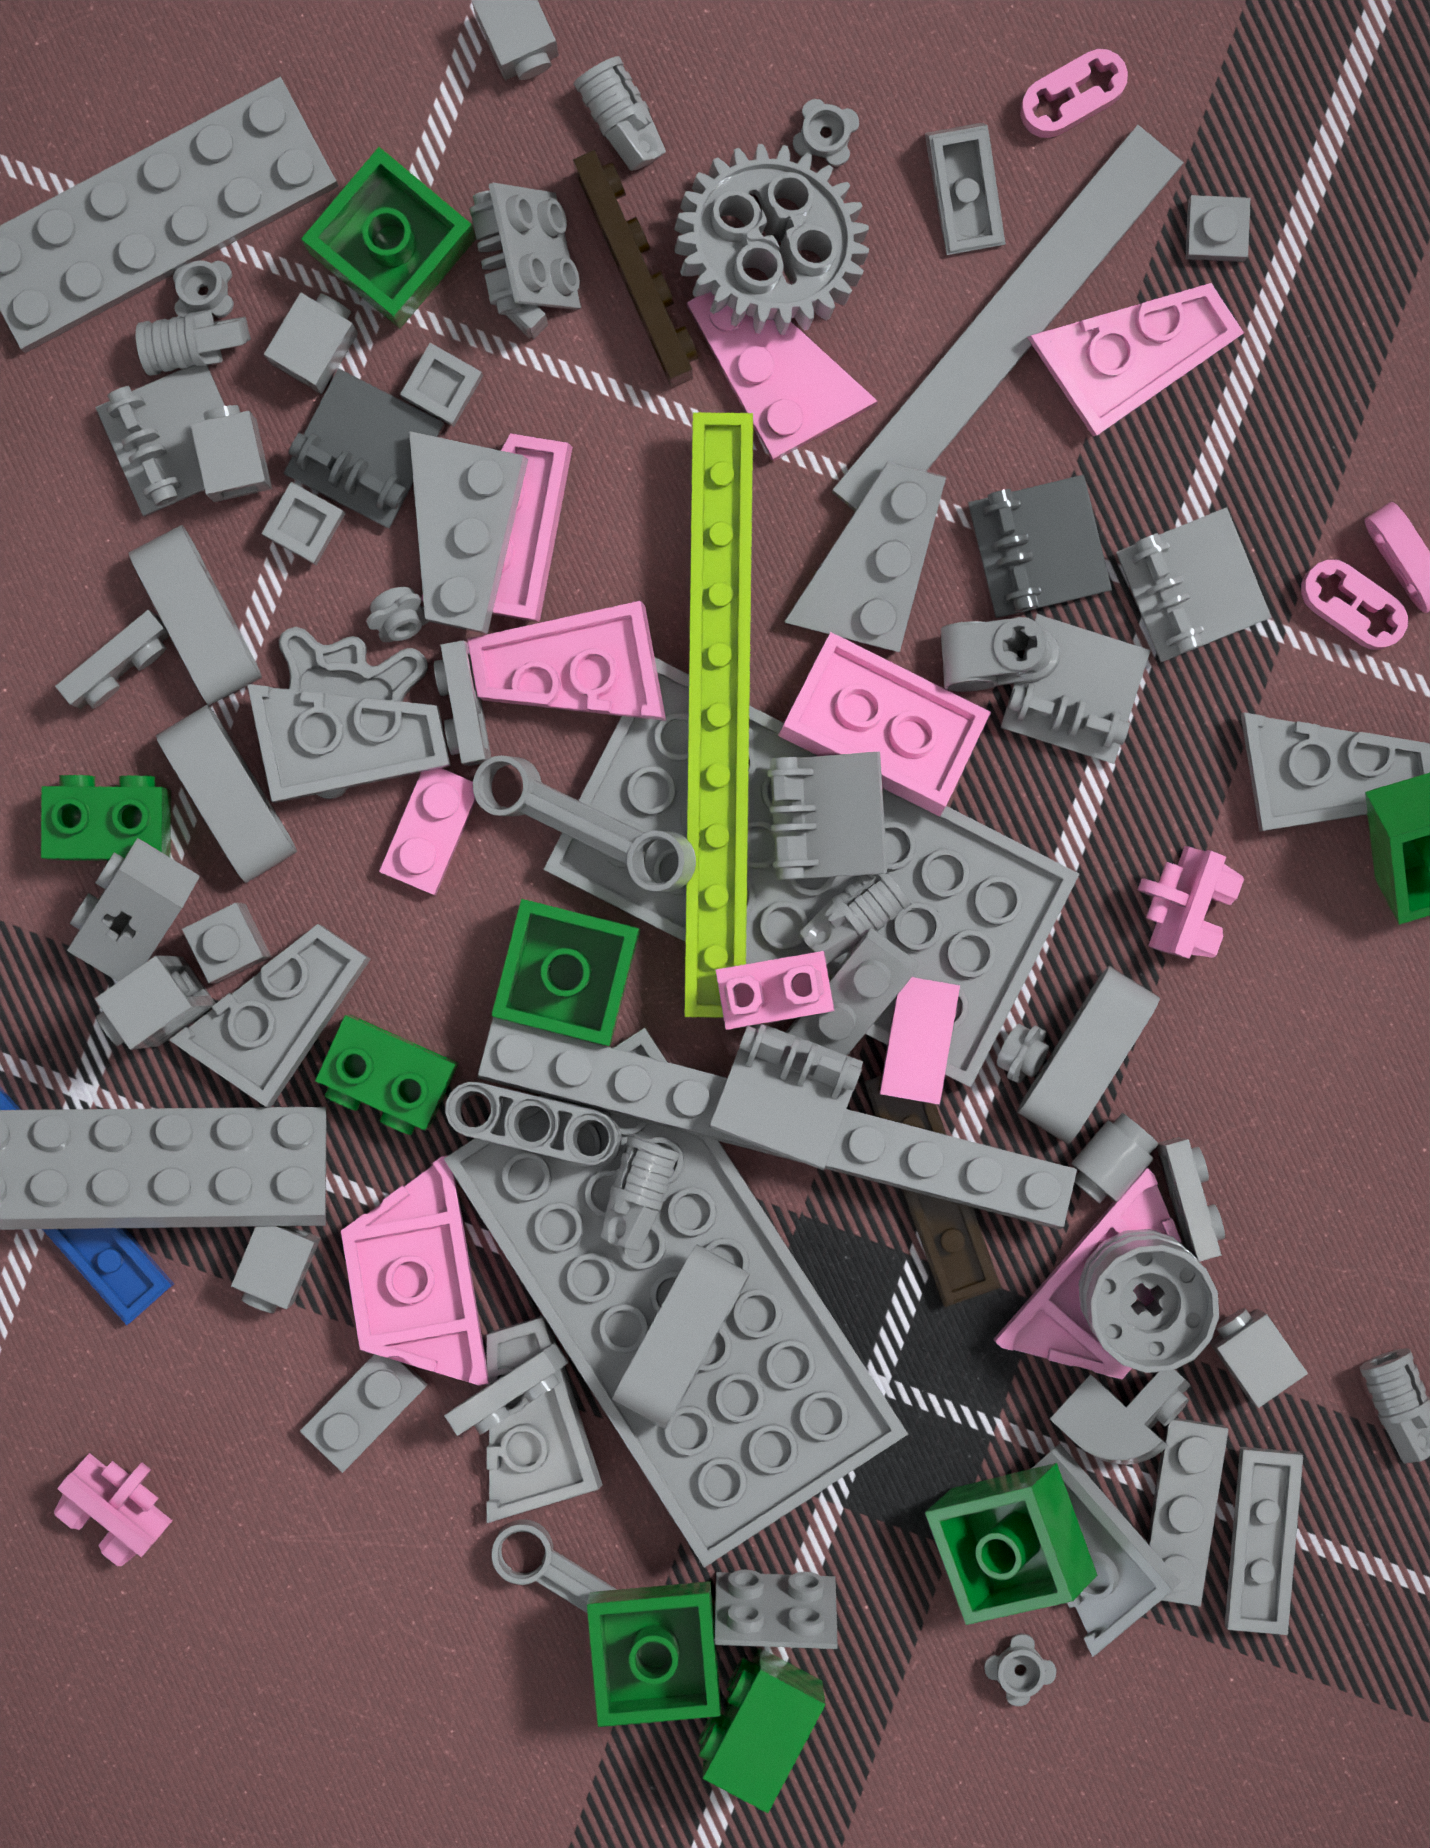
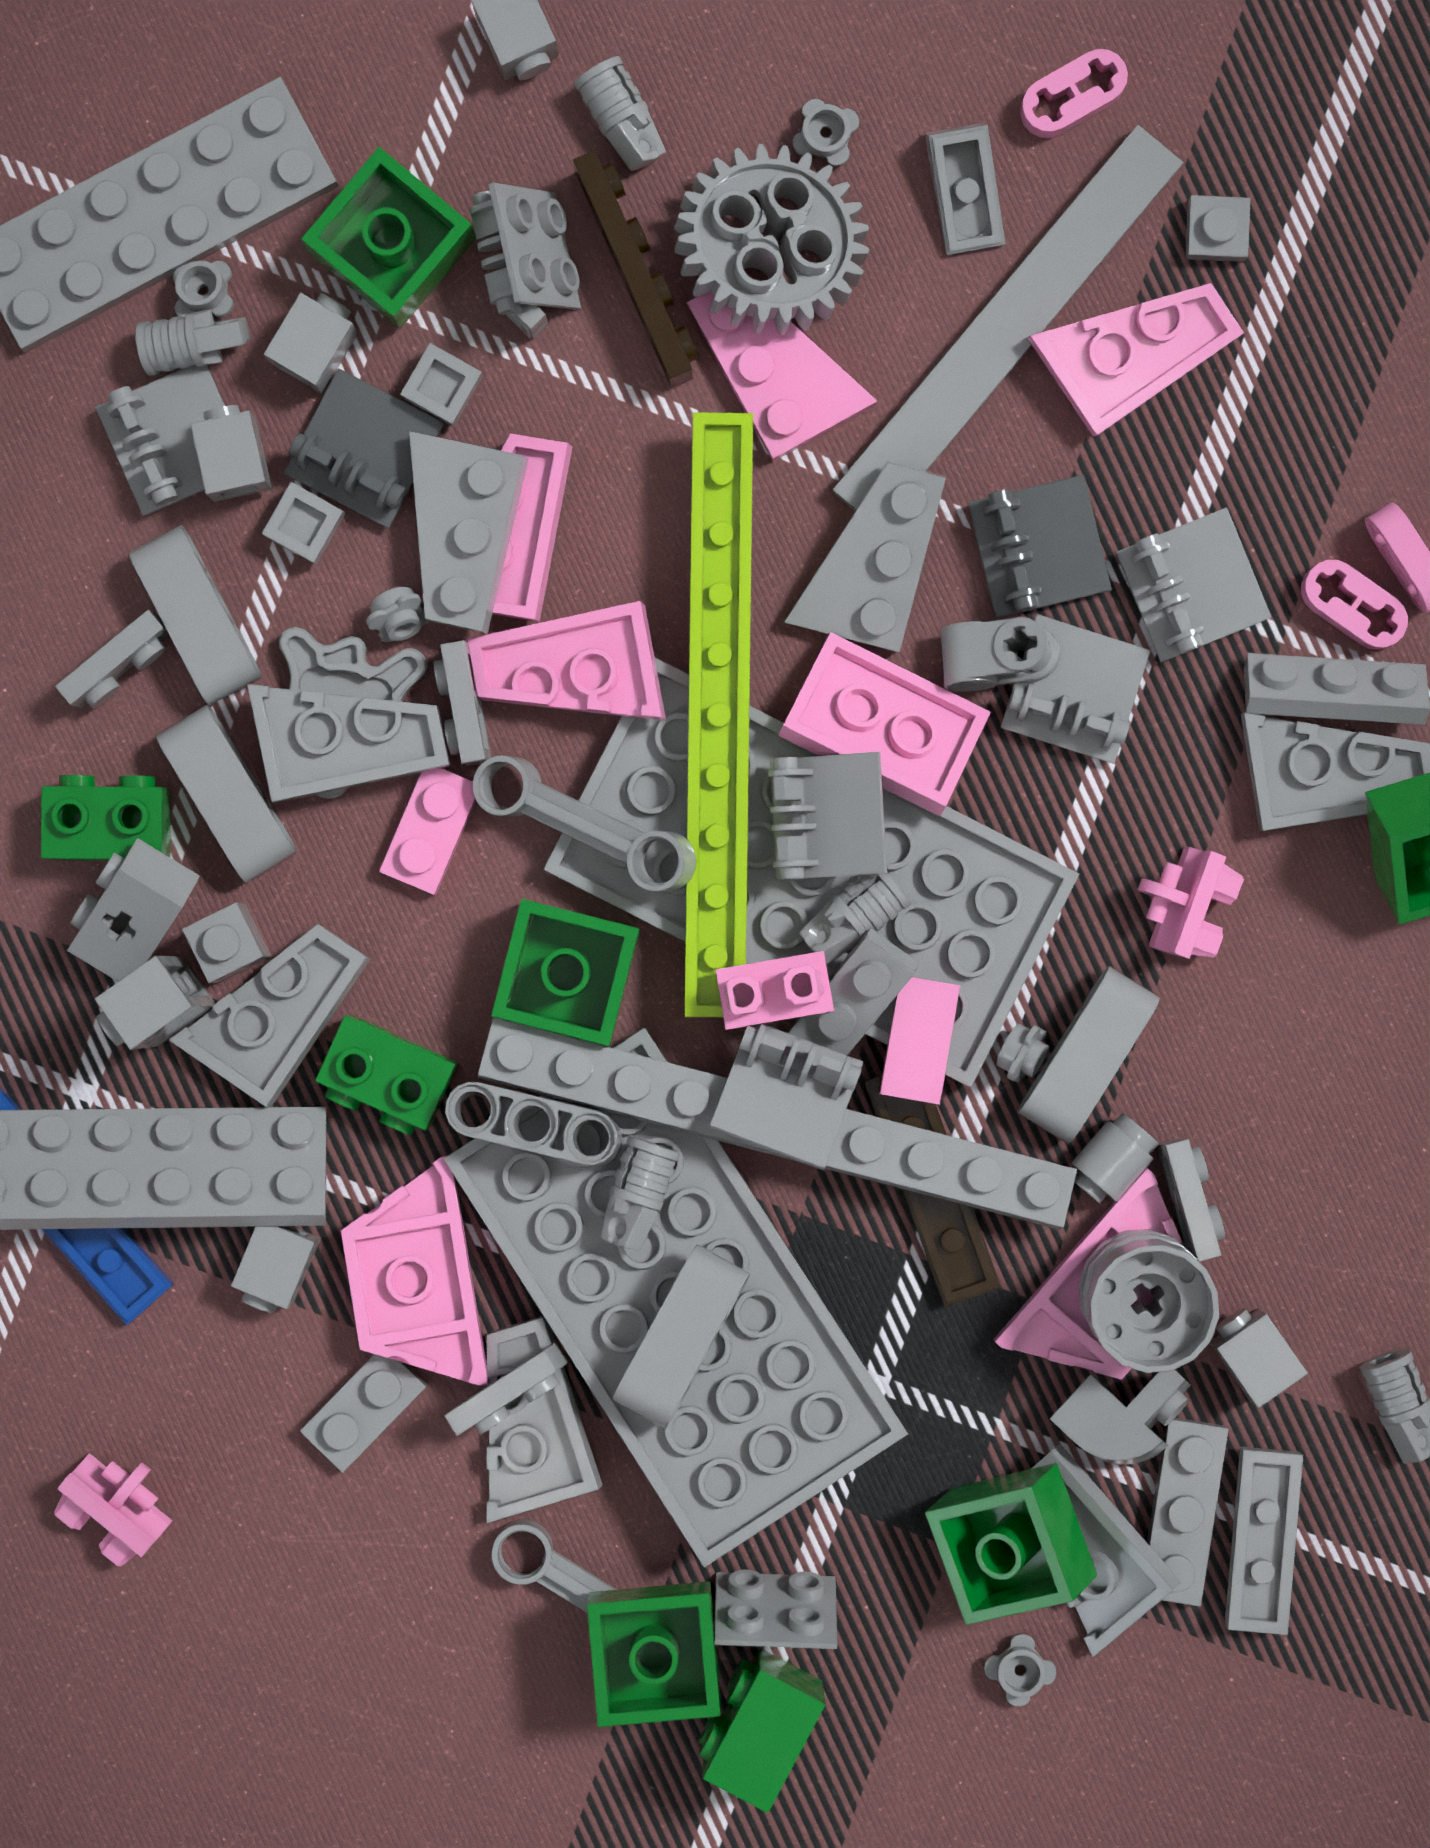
(1336, 688): none -> light grey plate

